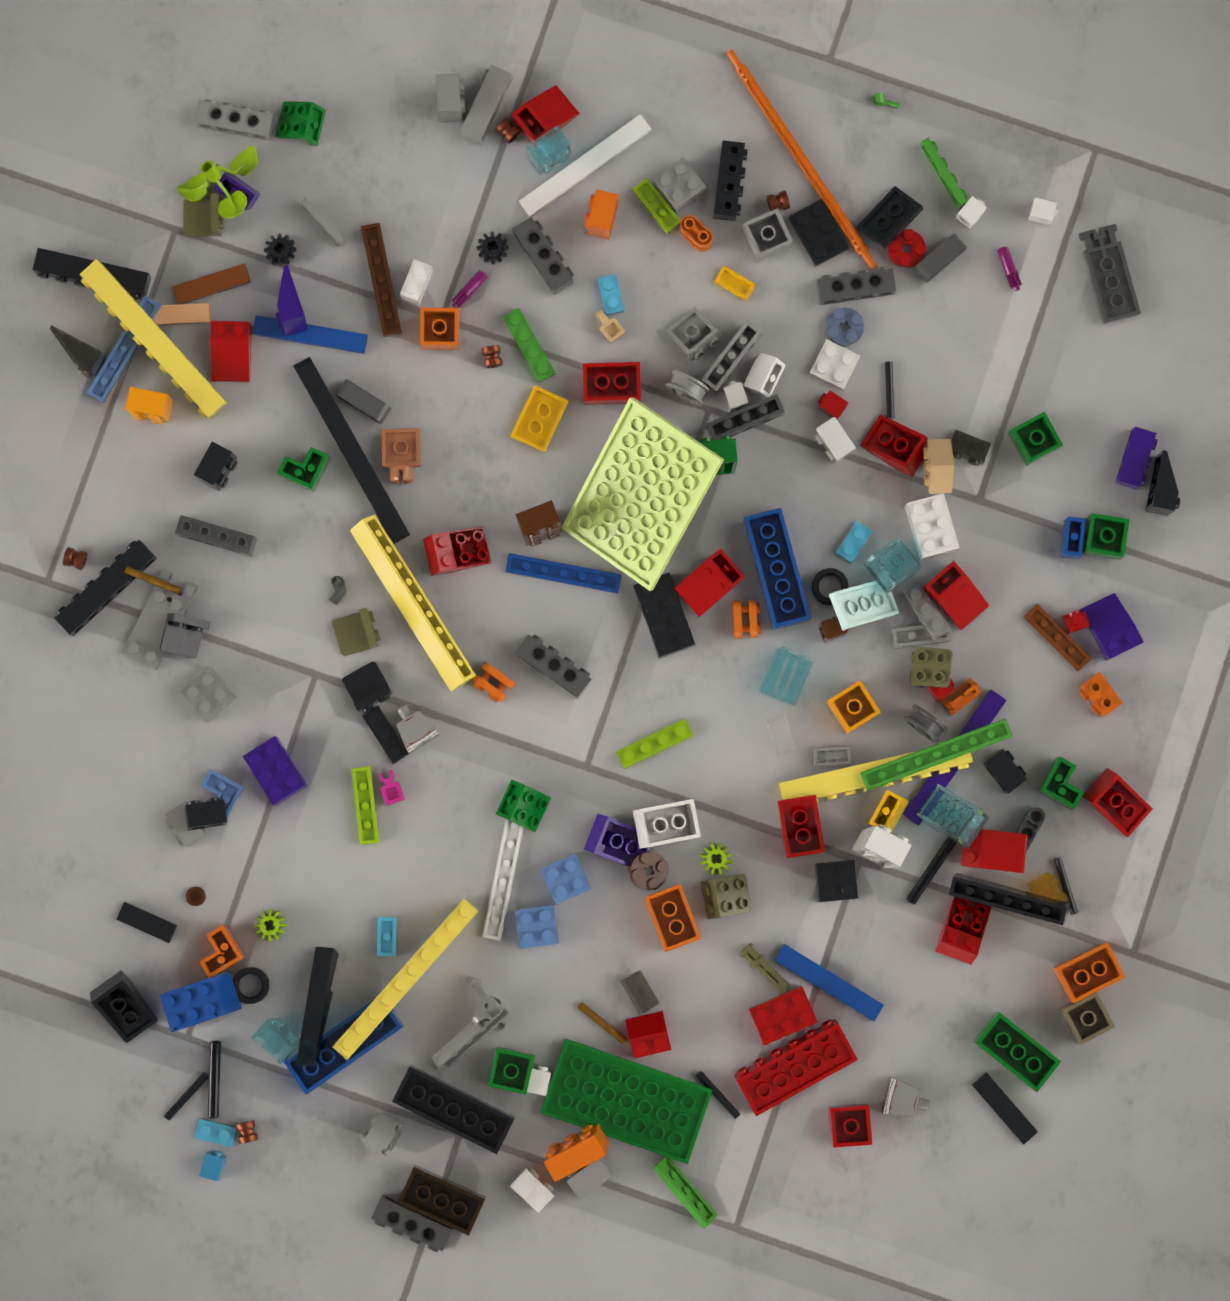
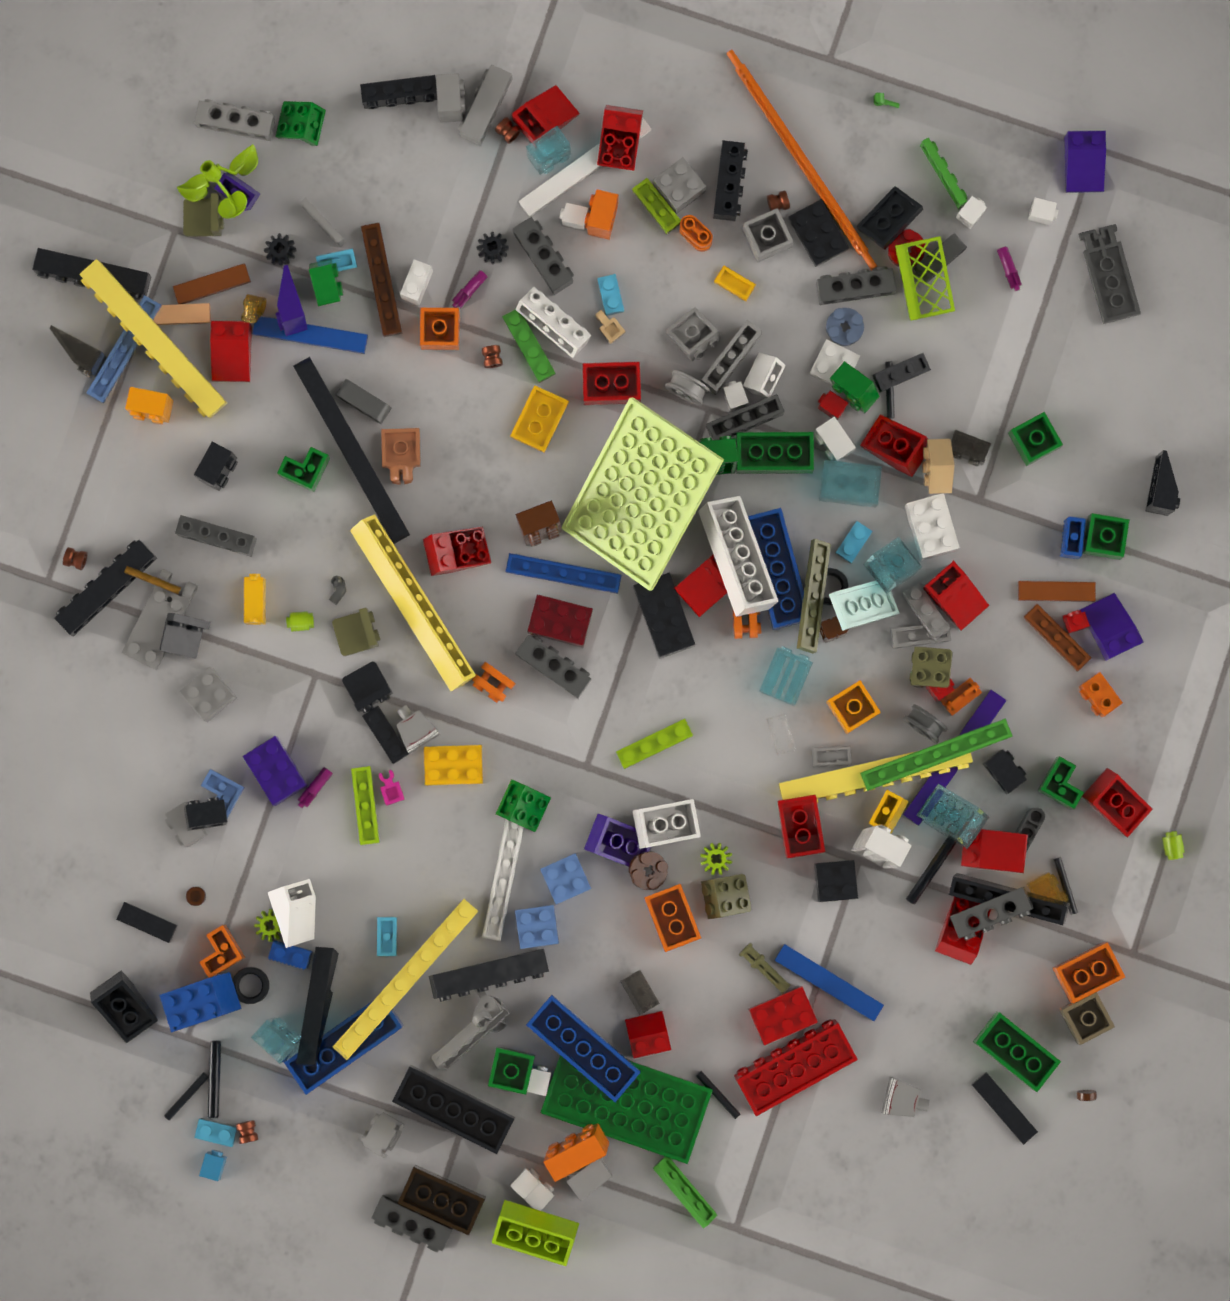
(253, 308): none -> clear yellow piece
(254, 600): none -> yellow brick
(291, 956): none -> blue brick
(295, 911): none -> white slope
(300, 621): none -> lime brick
(313, 789): none -> magenta piece
(325, 283): none -> green brick
(344, 259): none -> medium azure plate
(399, 92): none -> black brick
(453, 765): none -> yellow plate
(489, 973): none -> black brick
(535, 1233): none -> lime brick
(553, 322): none -> white brick
(560, 620): none -> dark red brick
(573, 216): none -> white brick
(583, 1048): none -> blue brick
(601, 1022): pearl gold bar -> none
(620, 137): none -> red slope
(738, 556): none -> white brick
(775, 452): none -> green brick
(813, 596): none -> olive plate
(850, 483): none -> clear light blue brick
(850, 1125): red brick -> none
(857, 387): none -> green brick
(901, 372): none -> black plate
(908, 279): none -> lime fence
(962, 920): none -> dark grey brick
(1056, 591): none -> dark orange tile
(1085, 161): none -> dark purple slope
(1086, 1095): none -> reddish brown tile
(1136, 458): dark purple brick -> none
(1173, 845): none -> lime brick

